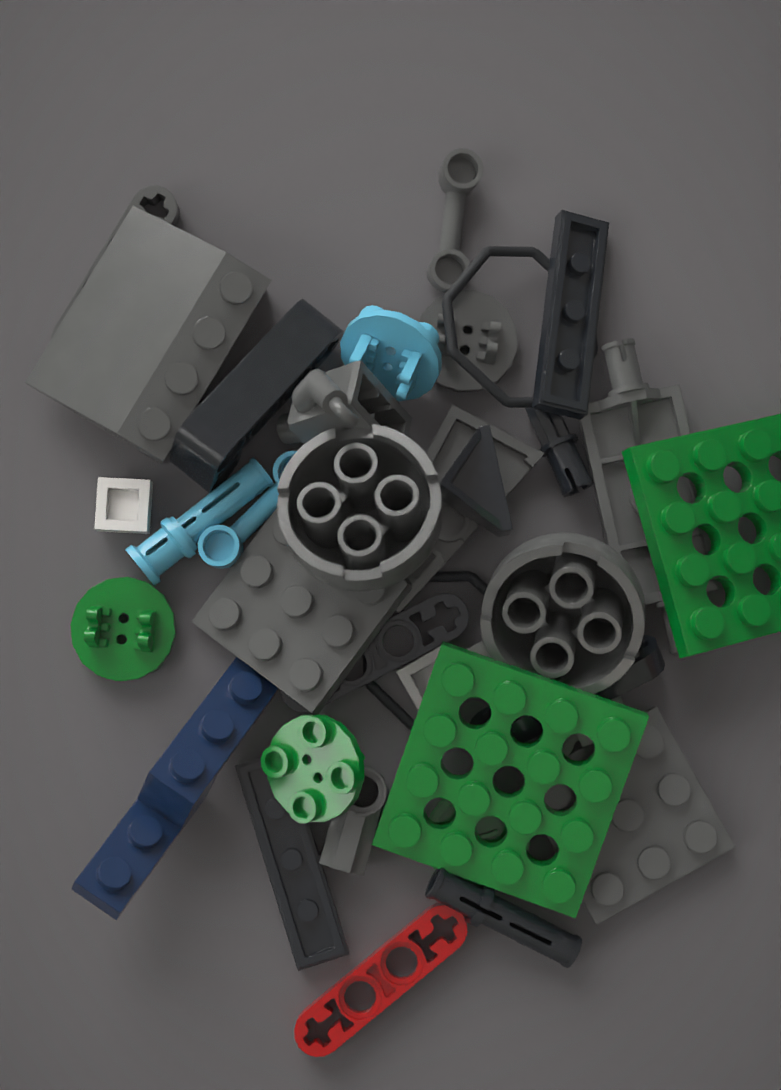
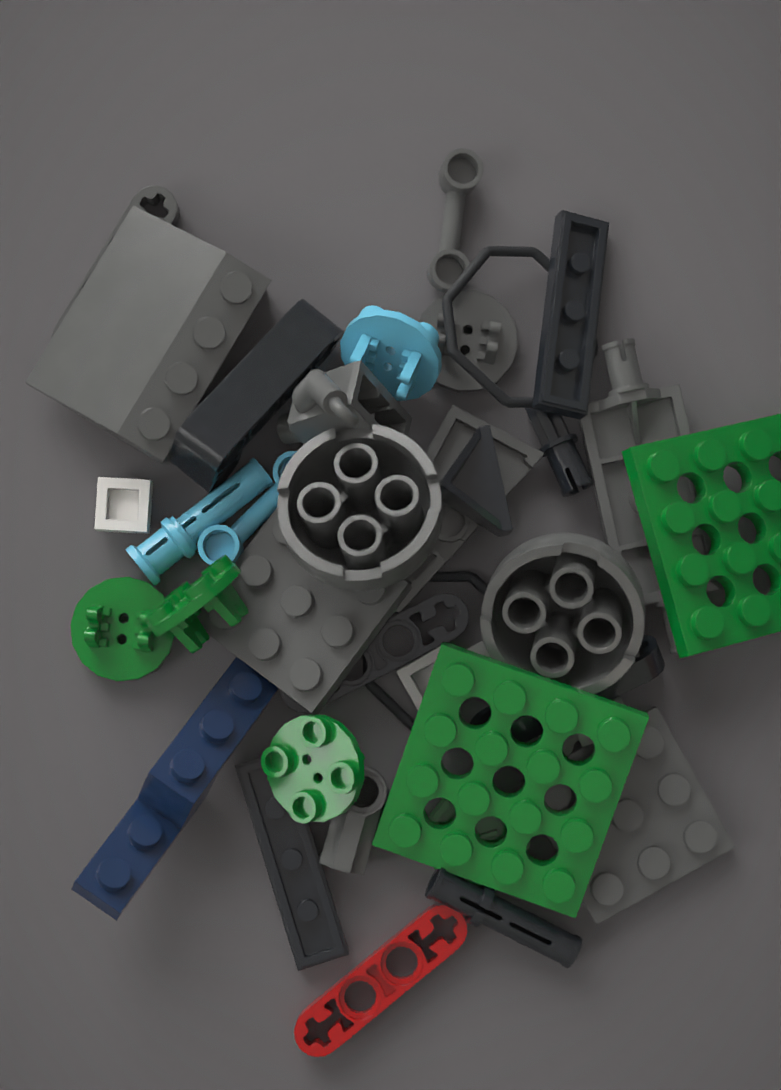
(183, 605): none -> green plate

